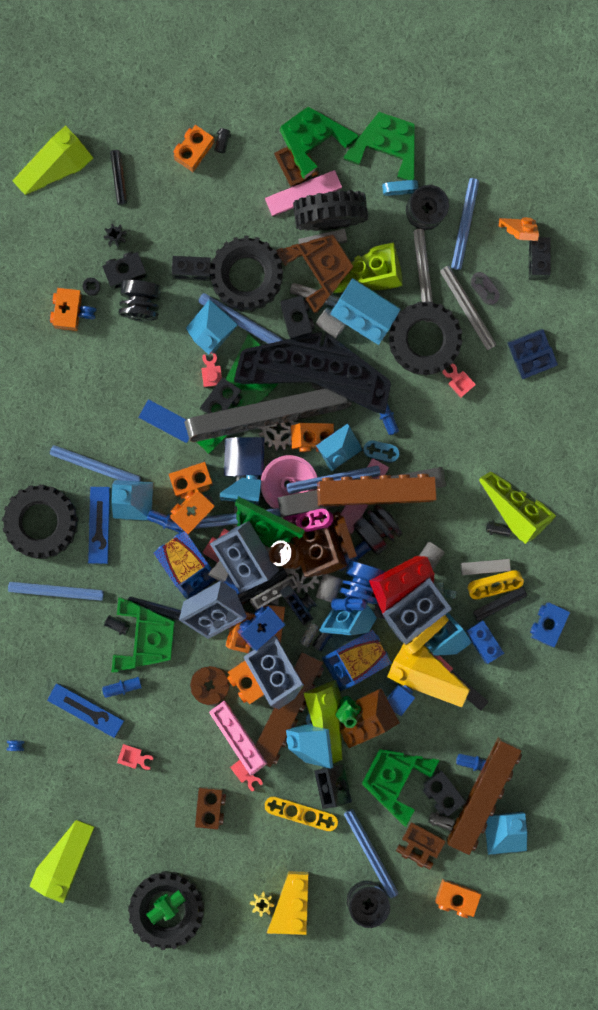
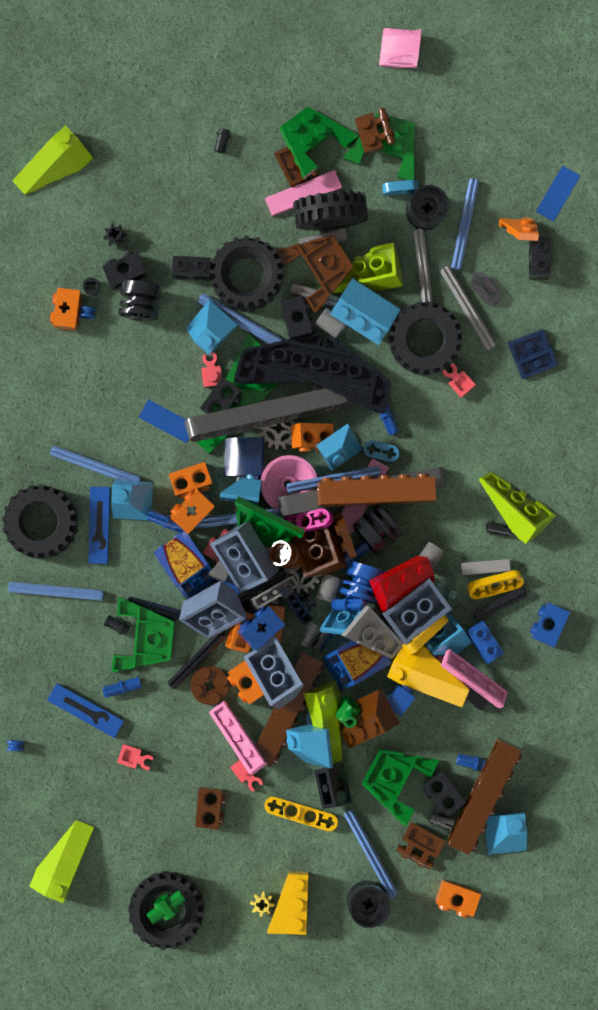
(118, 176): black axle -> none
(196, 660): none -> black axle
(198, 150): orange brick -> none
(369, 132): none -> reddish brown plate
(373, 633): none -> light grey wing
(400, 48): none -> bright pink slope
(474, 678): none -> bright pink tile
(558, 193): none -> blue sticker

